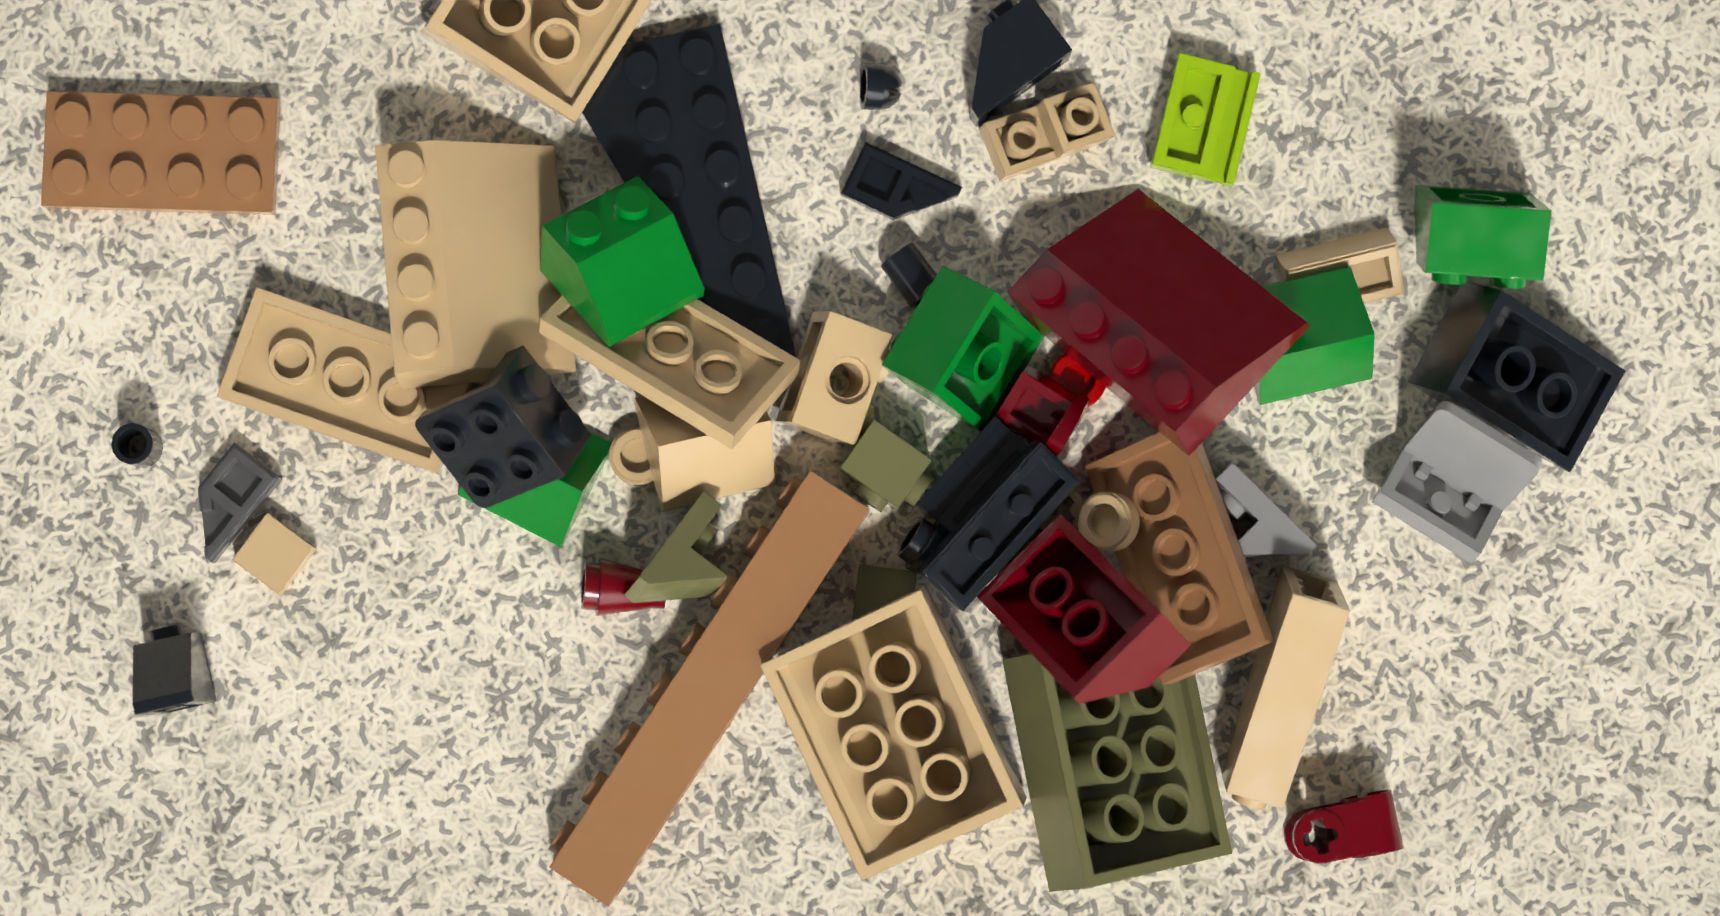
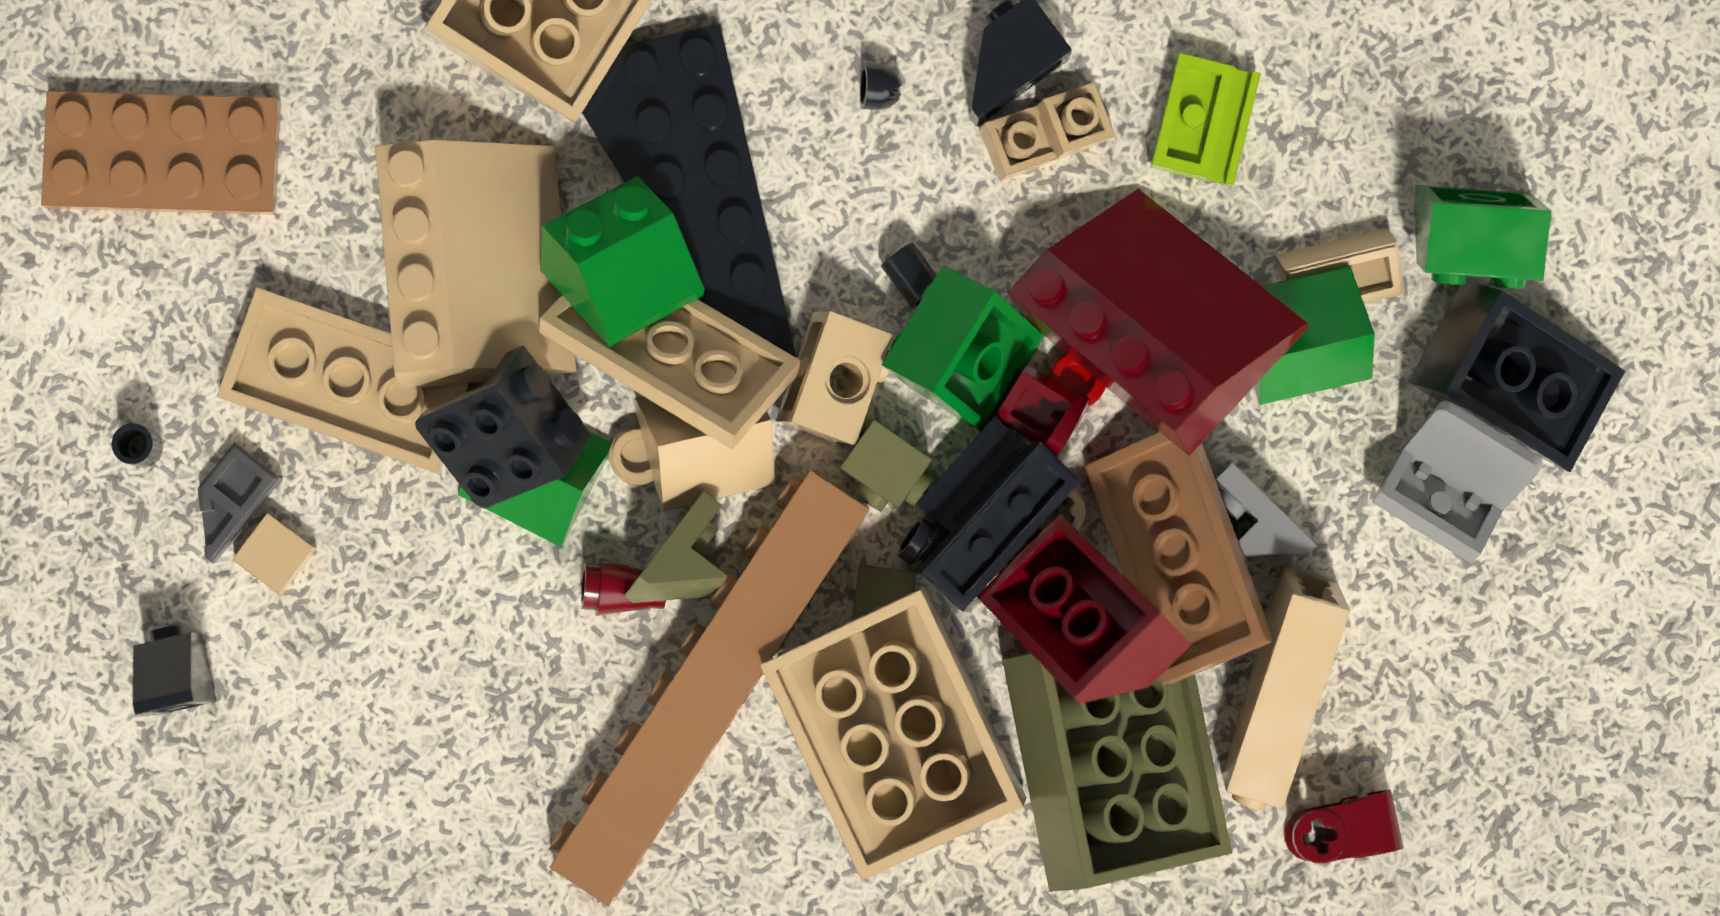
(894, 185): black tile -> none
(1109, 521): tan tile -> none

